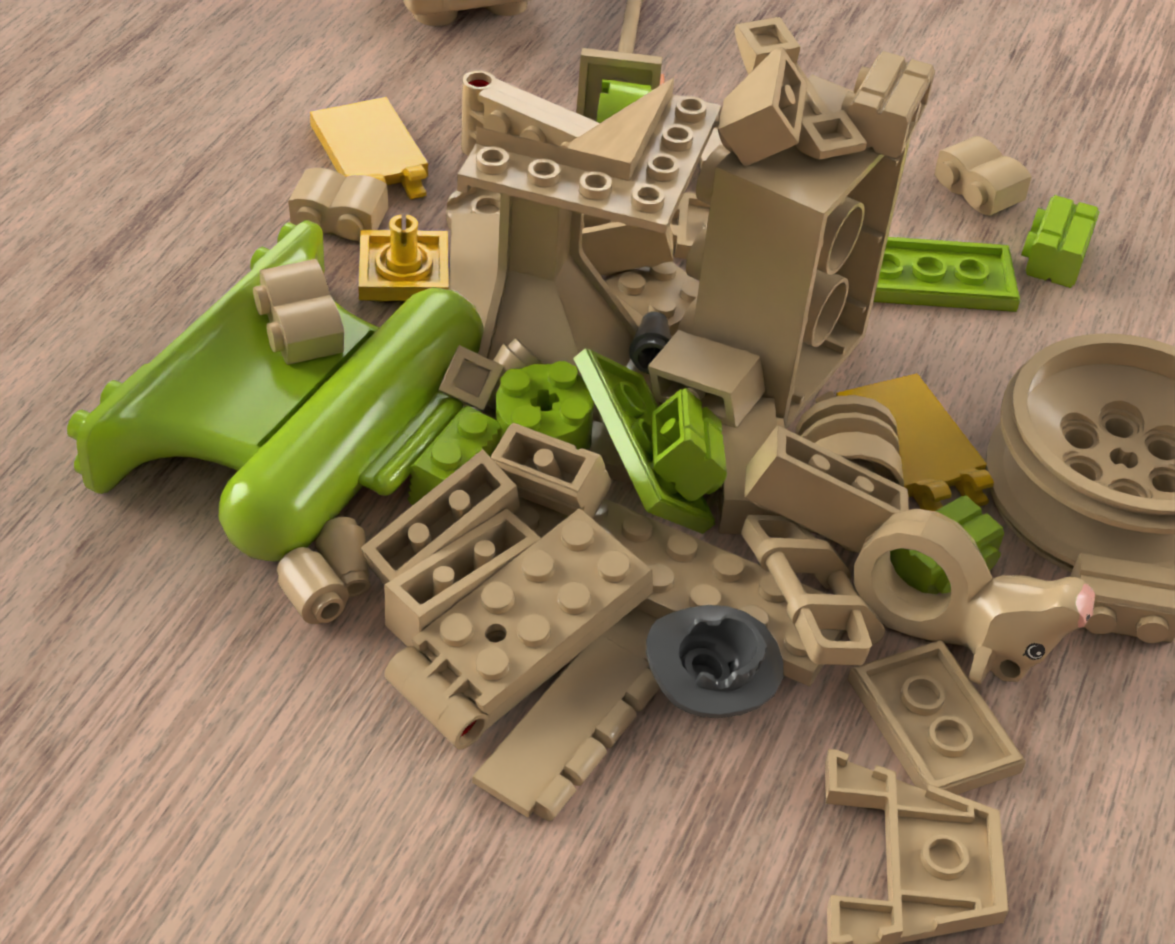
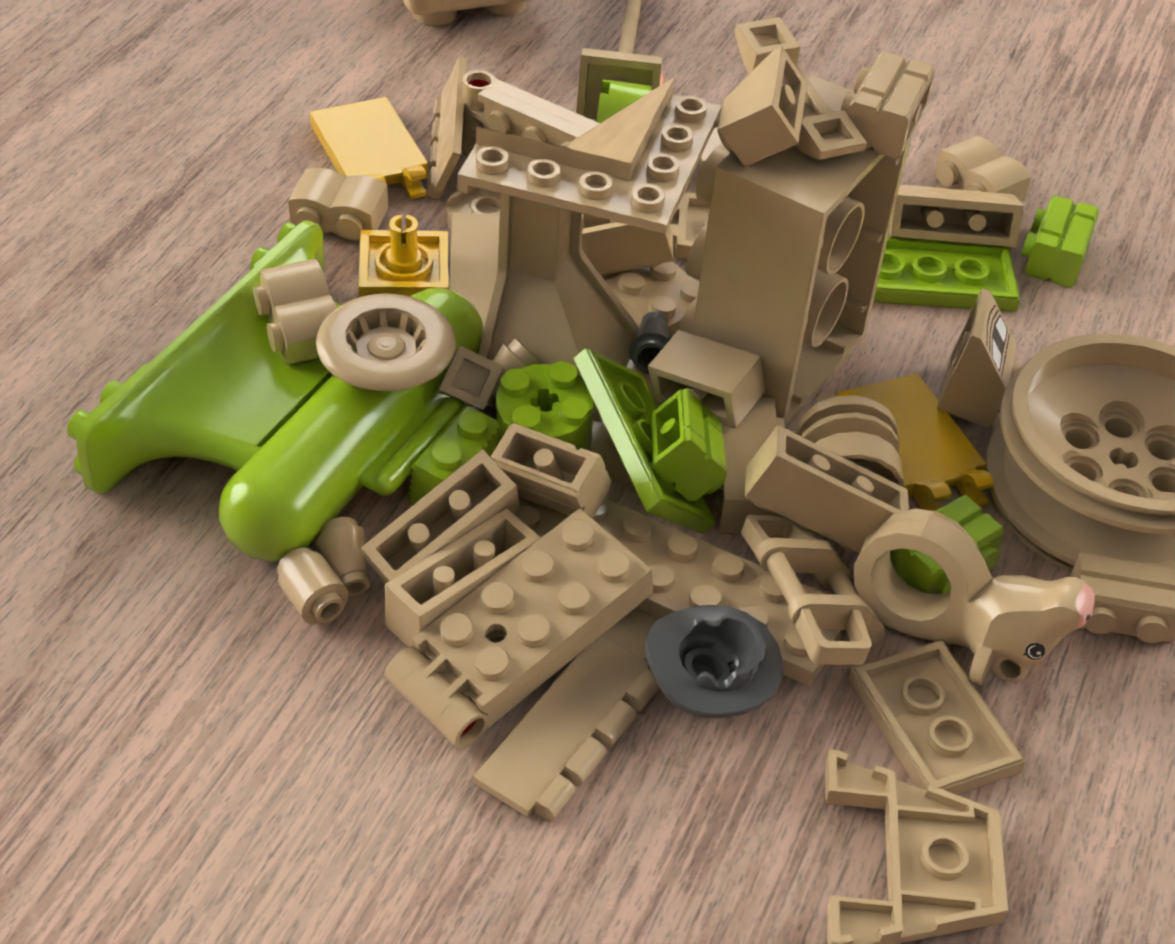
(385, 342): none -> tan wheel
(446, 131): none -> tan windscreen
(957, 216): none -> tan brick
(979, 365): none -> tan slope

